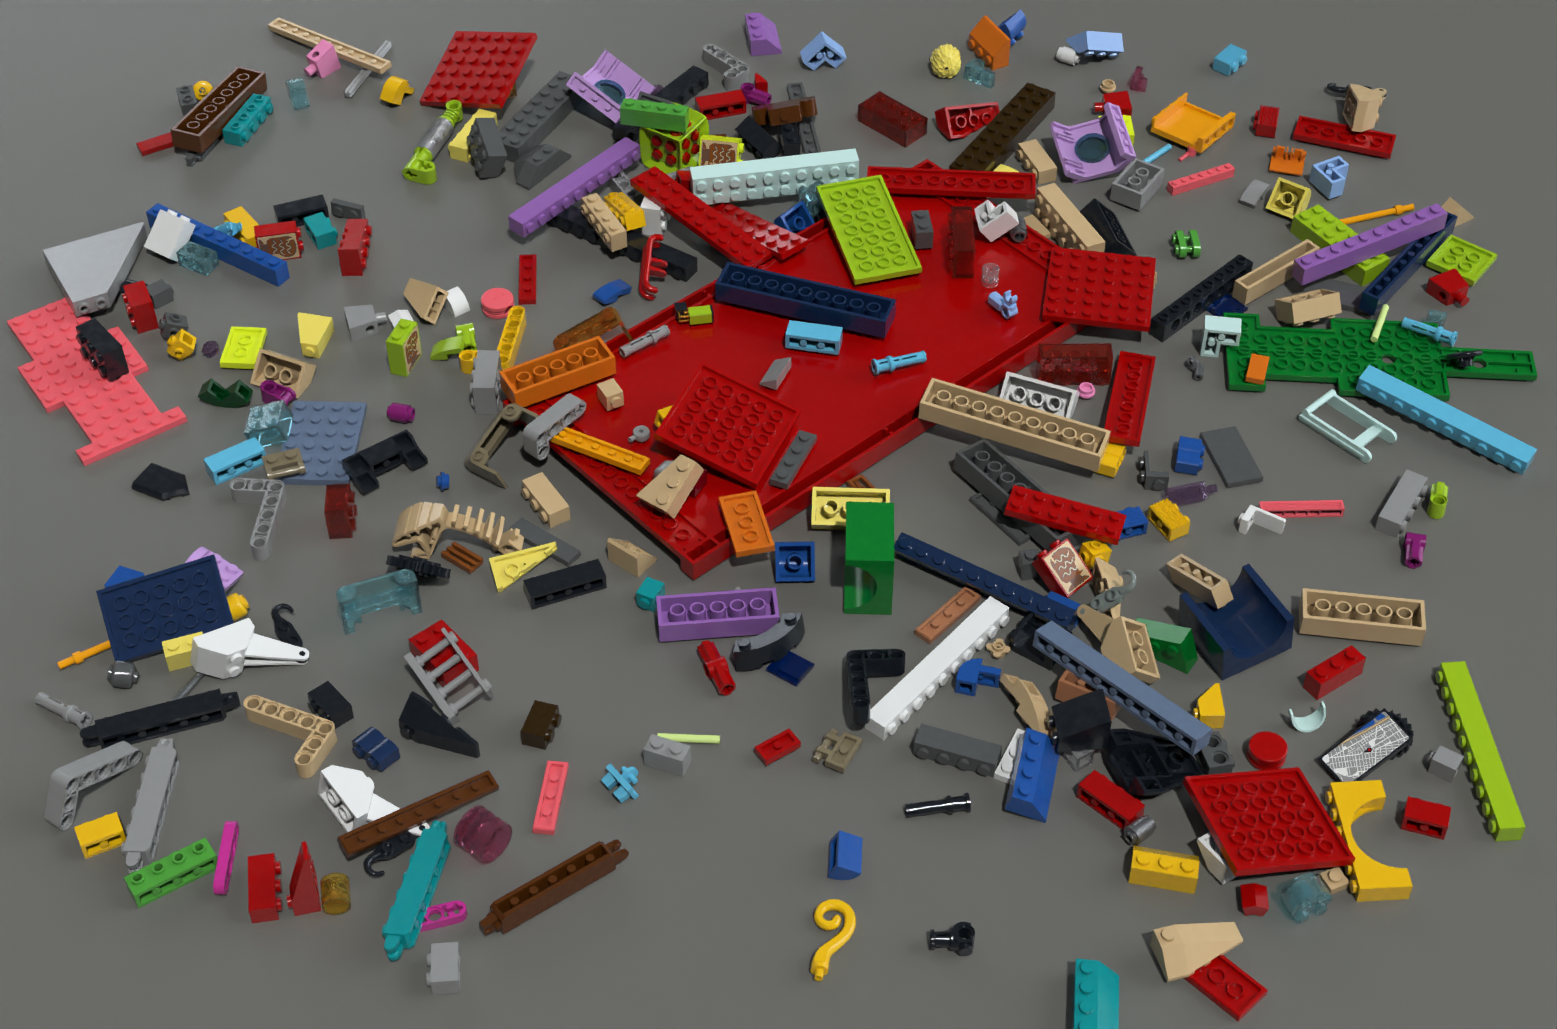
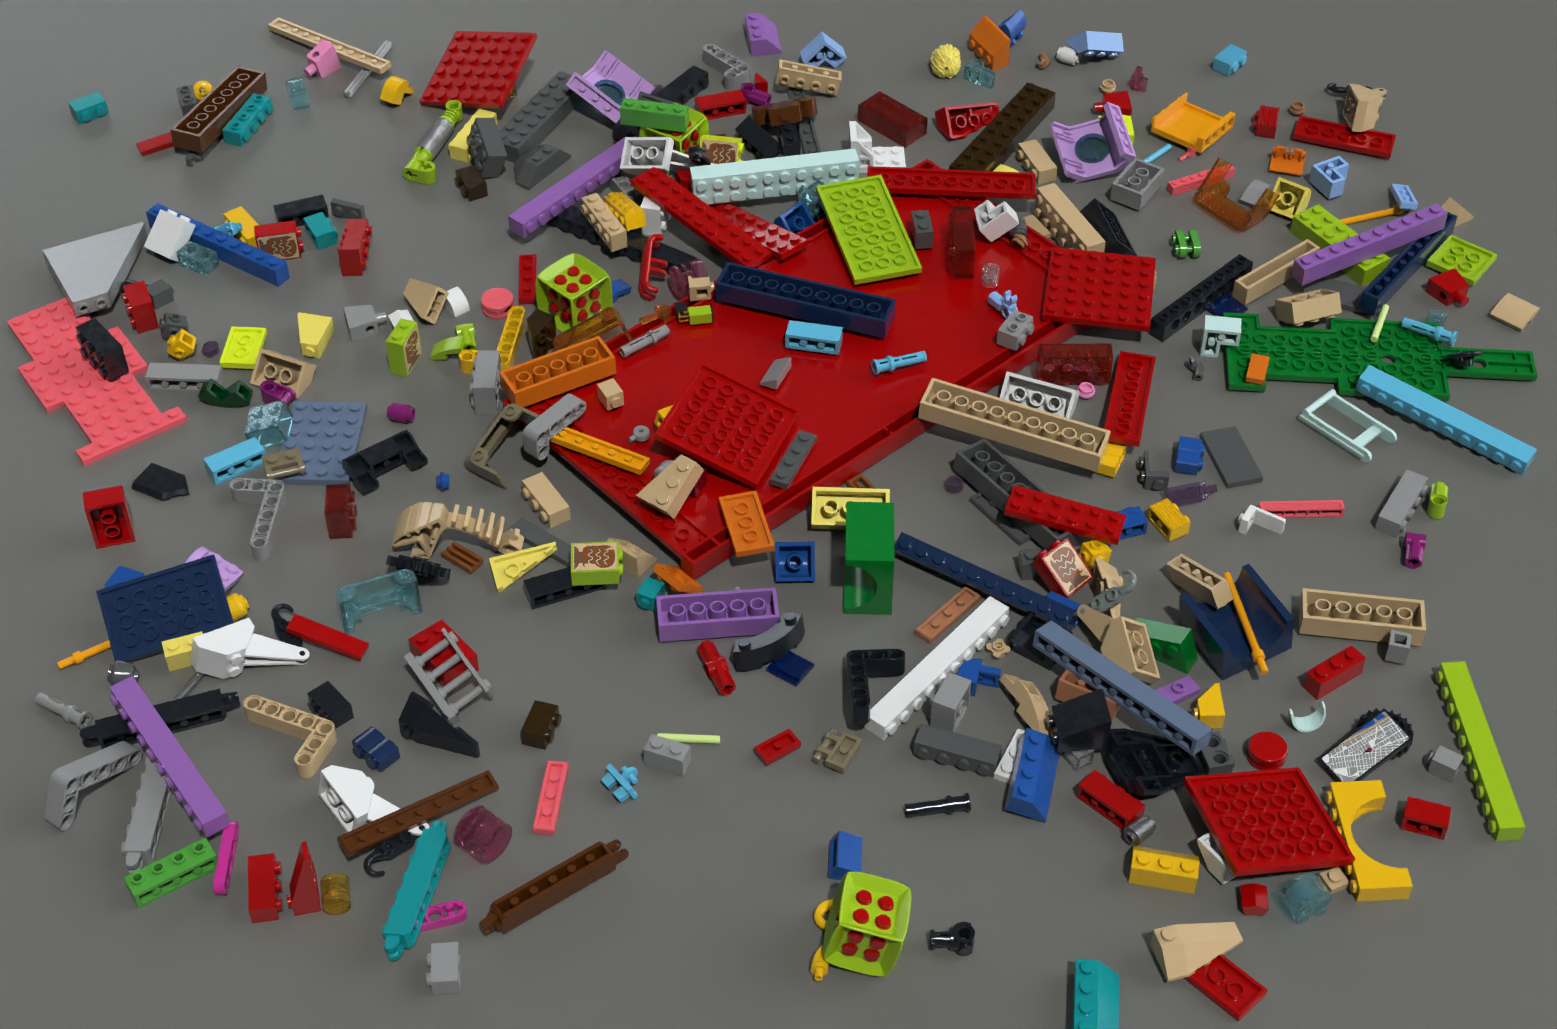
(88, 108): none -> teal brick
(100, 835): yellow brick -> none
(109, 516): none -> red brick
(169, 757): none -> medium lavender brick
(181, 376): none -> light grey brick
(327, 637): none -> red tile
(471, 183): none -> dark brown brick
(541, 332): none -> dark brown slope
(573, 290): none -> lime piece
(596, 563): none -> brick
(647, 152): none -> white slope
(661, 312): none -> clear orange bar
(677, 579): none -> orange plate
(680, 274): none -> clear pink wheel
(700, 288): none -> tan brick
(808, 77): none -> tan brick
(867, 924): none -> lime piece
(871, 155): none -> white bracket
(950, 702): none -> light grey brick
(954, 484): none -> clear purple plate
(1015, 330): none -> light grey brick
(1019, 241): none -> medium nougat plate
(1045, 60): none -> medium nougat arm
(1180, 690): none -> medium lavender plate
(1213, 199): none -> clear orange windscreen
(1257, 653): none -> light orange bar
(1297, 108): none -> medium nougat plate
(1398, 647): none -> light grey brick
(1404, 197): none -> light blue plate
(1514, 312): none -> tan slope

